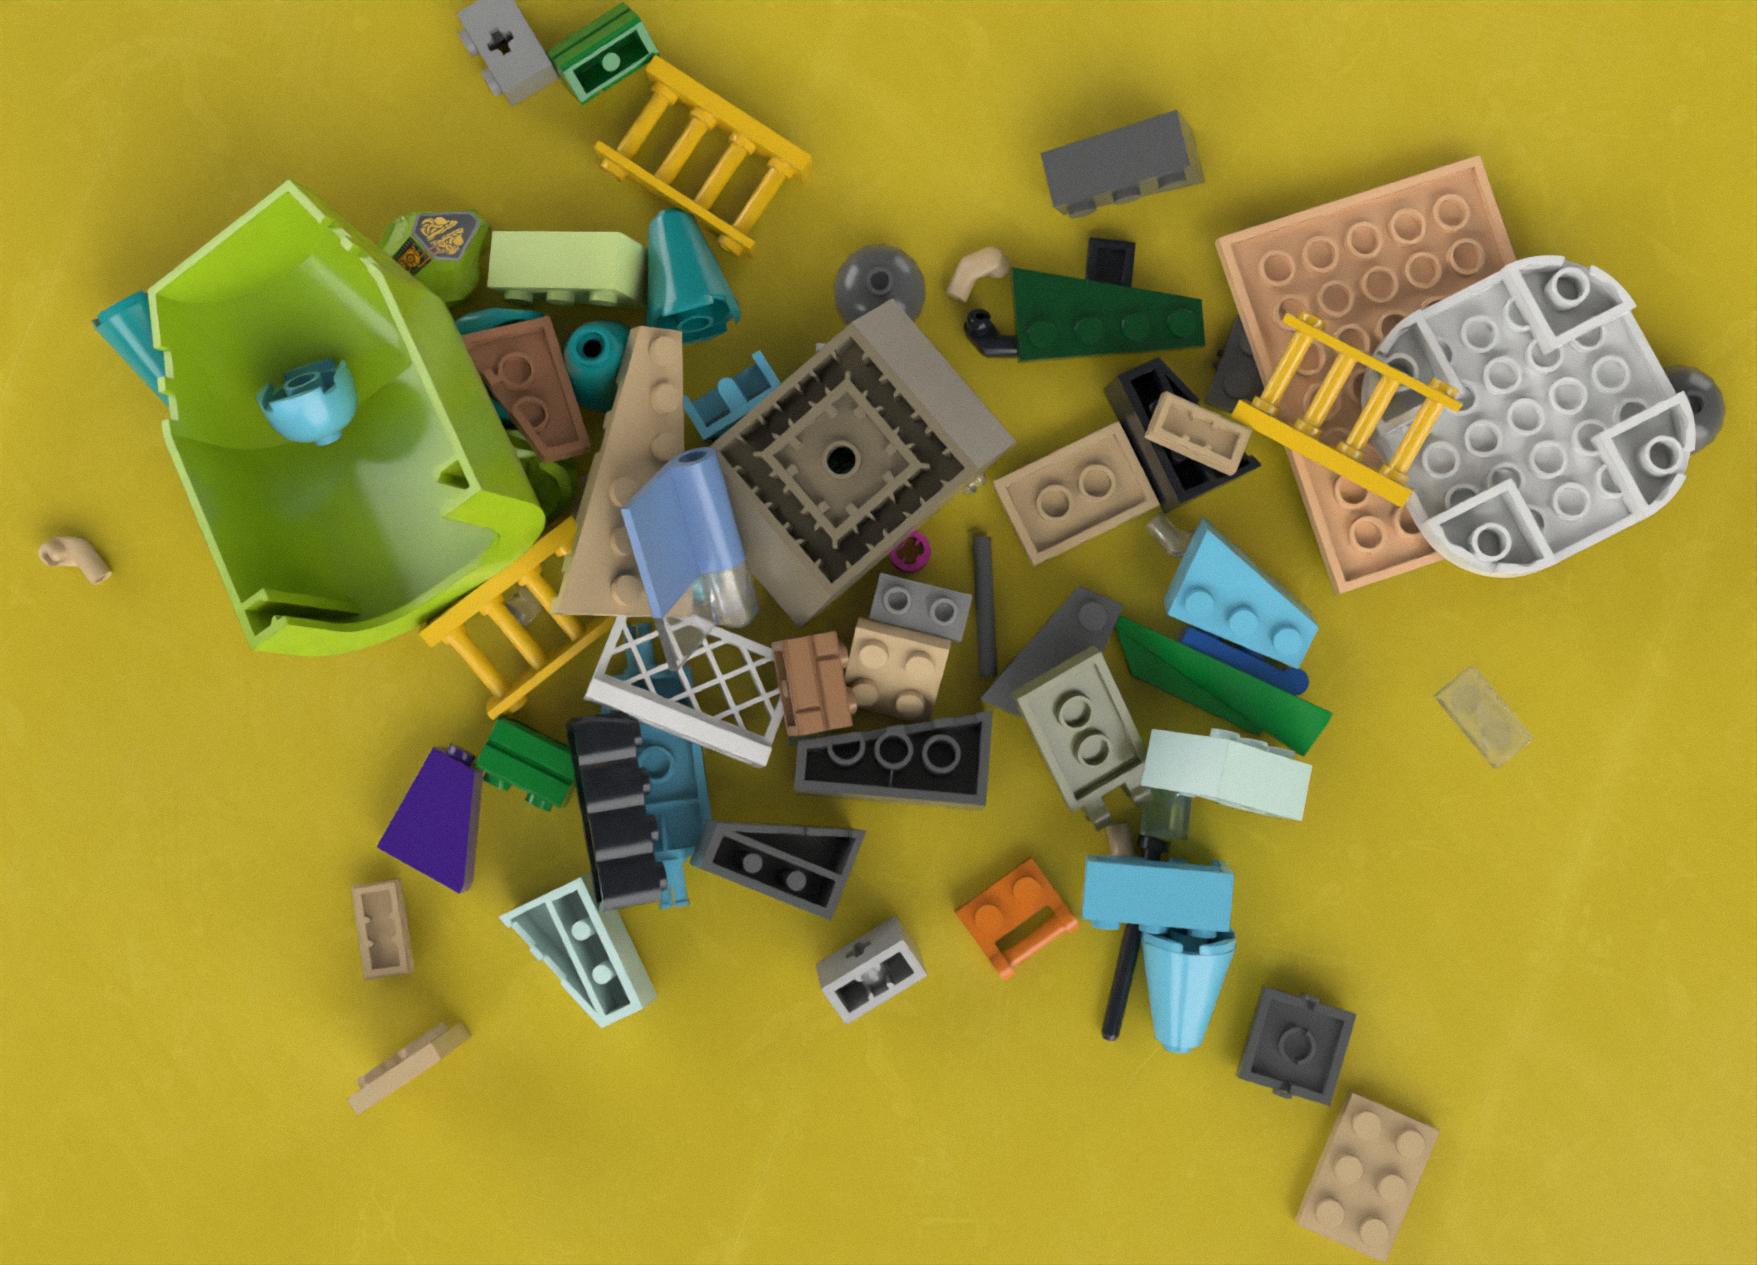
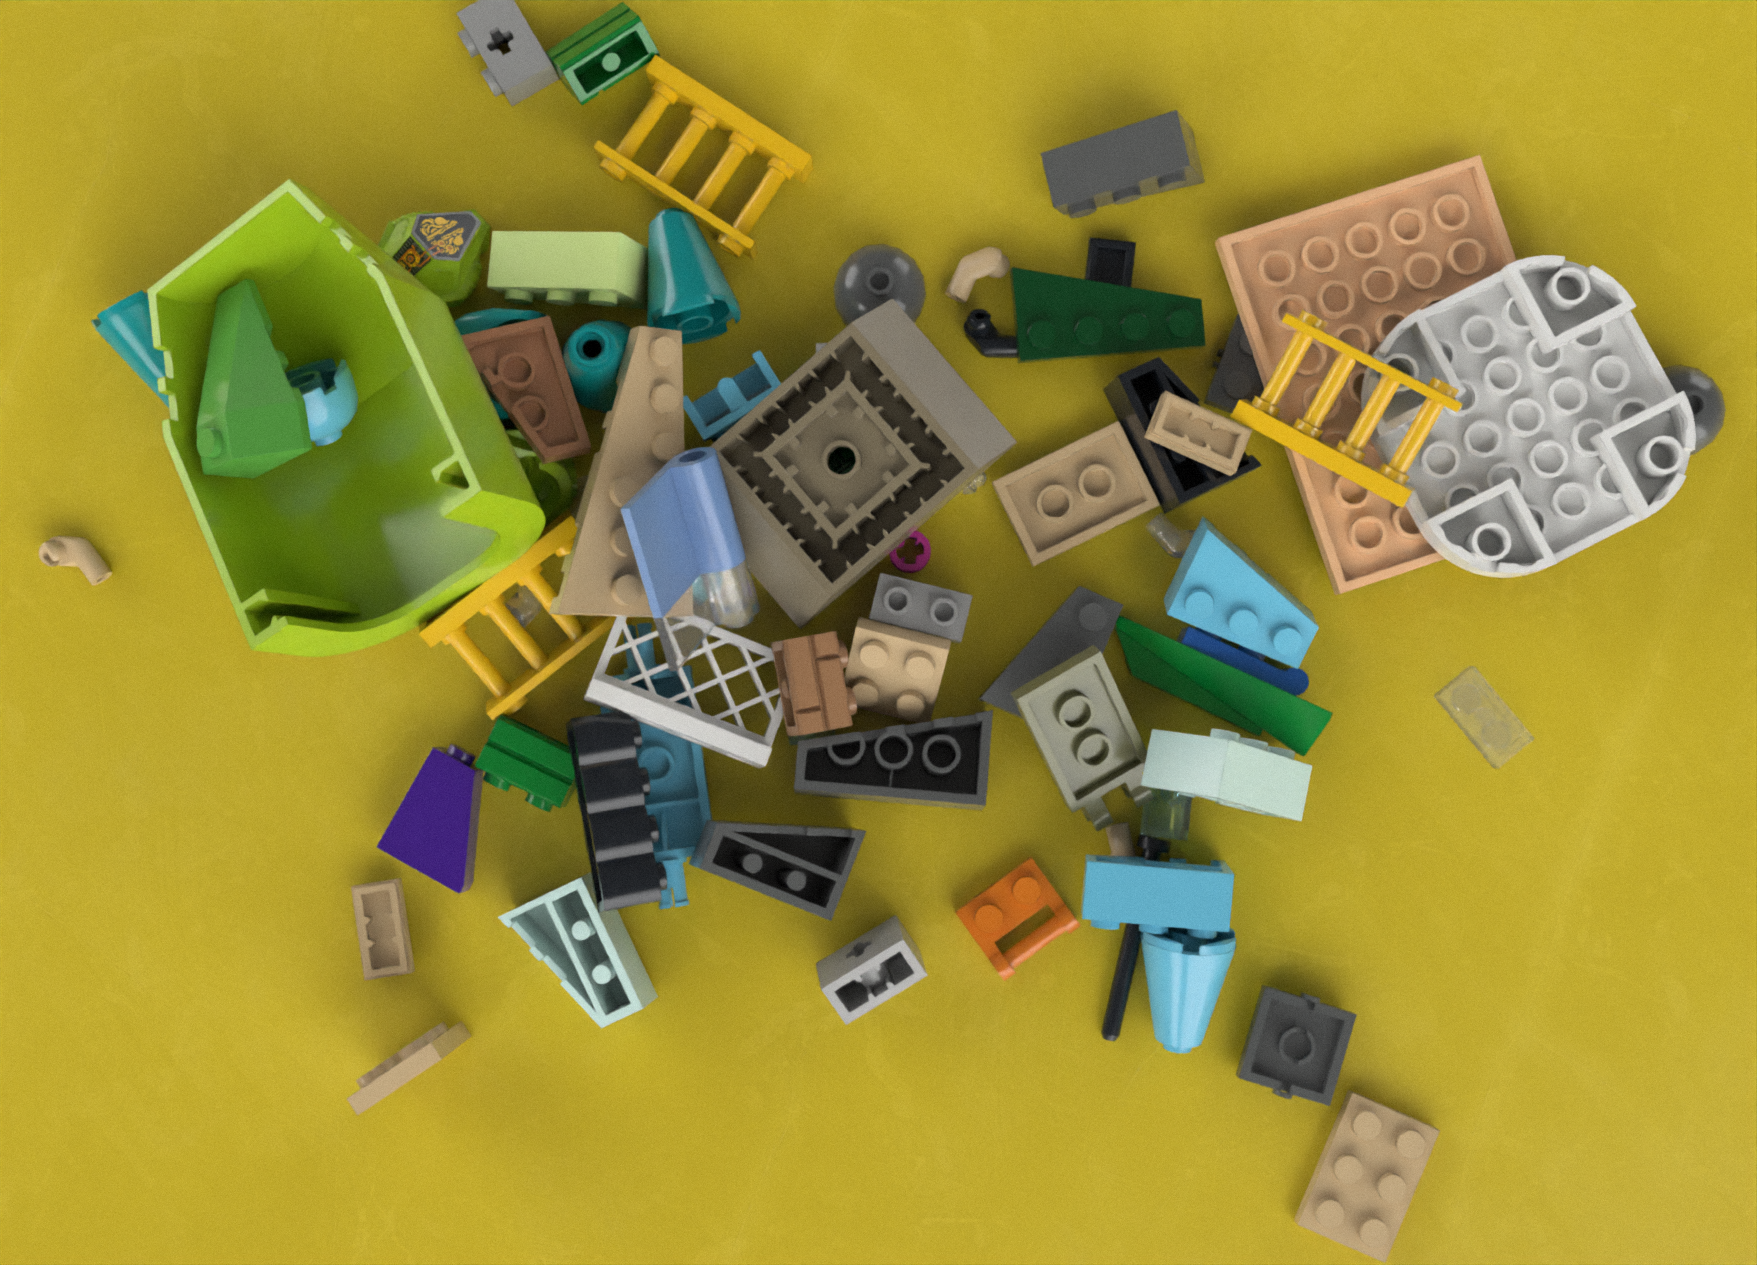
(247, 407): none -> bright green wedge
(985, 607): dark grey bar -> none

